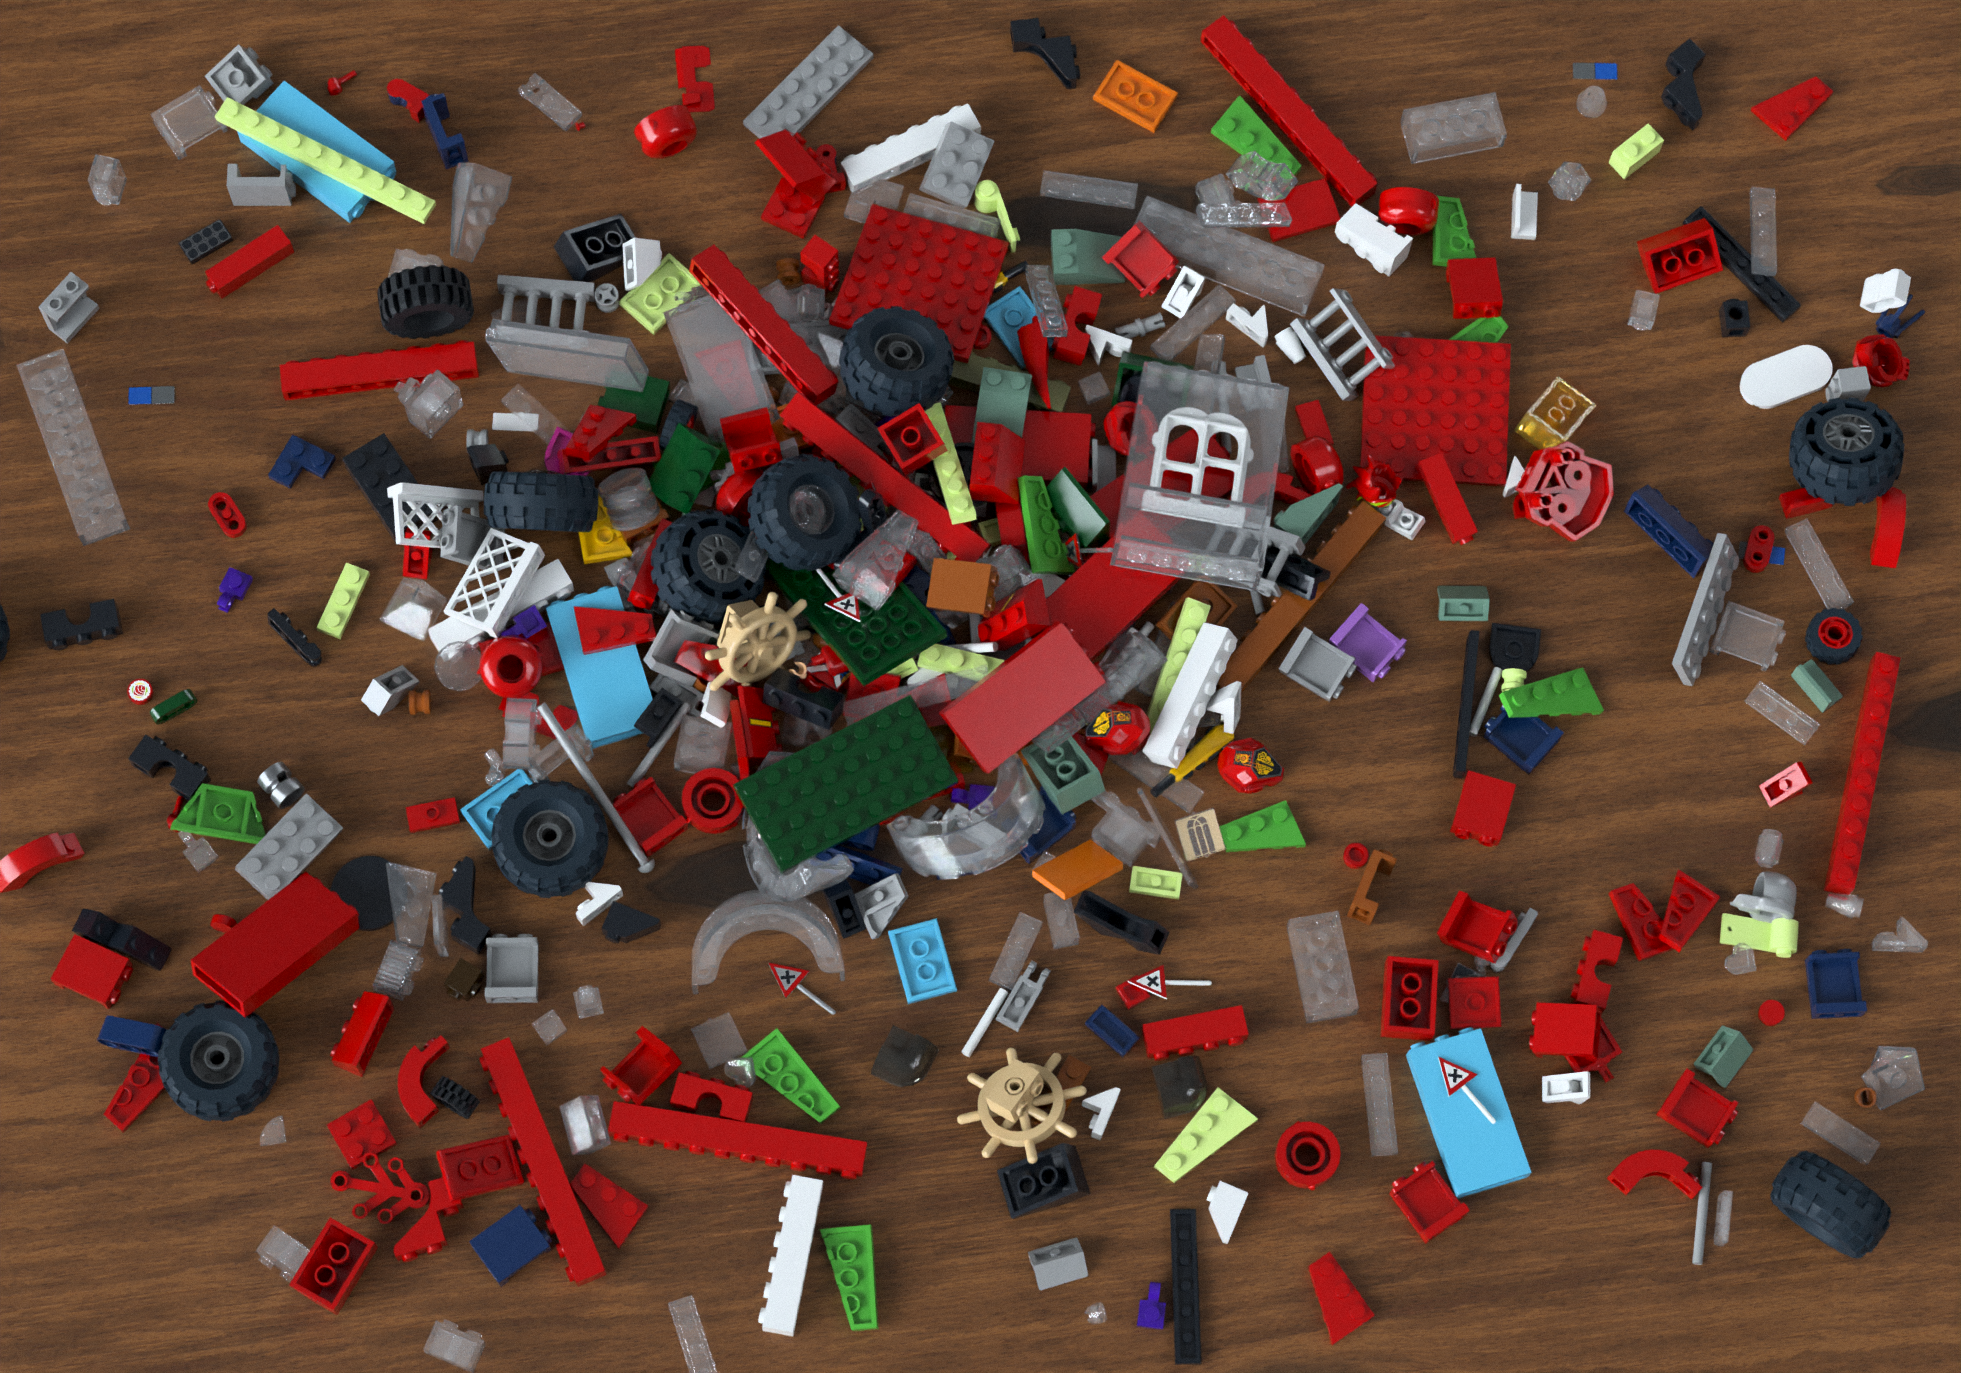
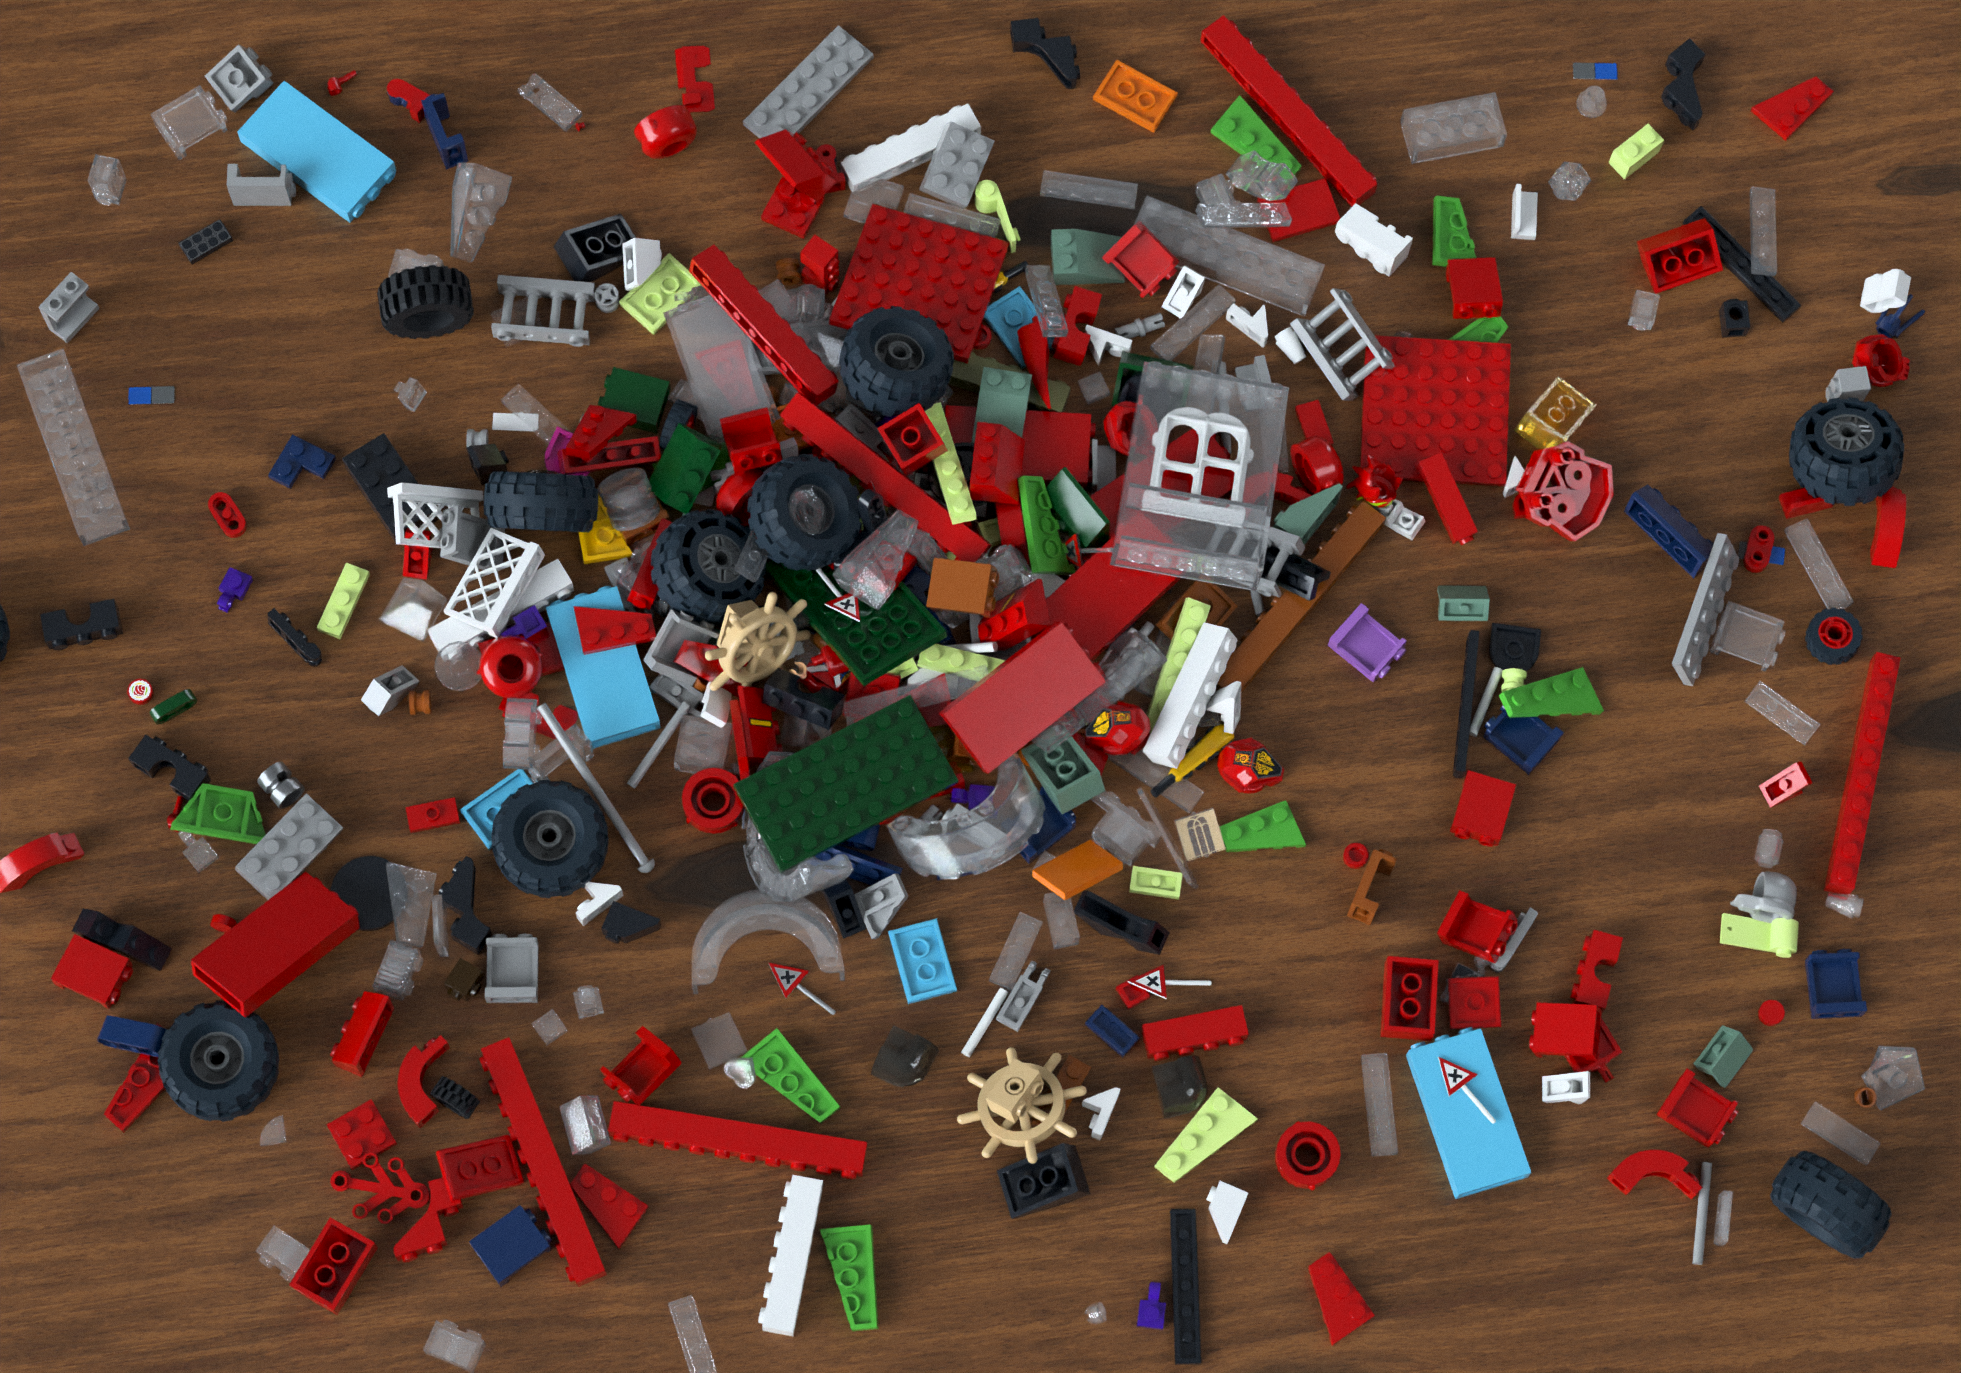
(248, 262): red brick -> none
(326, 160): yellowish green plate -> none
(376, 370): red brick -> none
(433, 403): clear brick -> none
(496, 769): clear arm -> none
(567, 355): clear brick -> none
(649, 816): red panel -> none
(657, 715): black panel -> none
(692, 1089): red arch -> none
(1058, 1263): light grey panel -> none
(1318, 665): light grey panel -> none
(1322, 967): clear brick -> none
(1408, 210): red piece -> none
(1427, 1201): red panel -> none
(1639, 921): red wing -> none
(1685, 910): red wing -> none
(1741, 960): clear tile -> none
(1786, 376): white tile -> none
(1816, 685): sand green panel -> none
(1906, 940): clear slope -> none

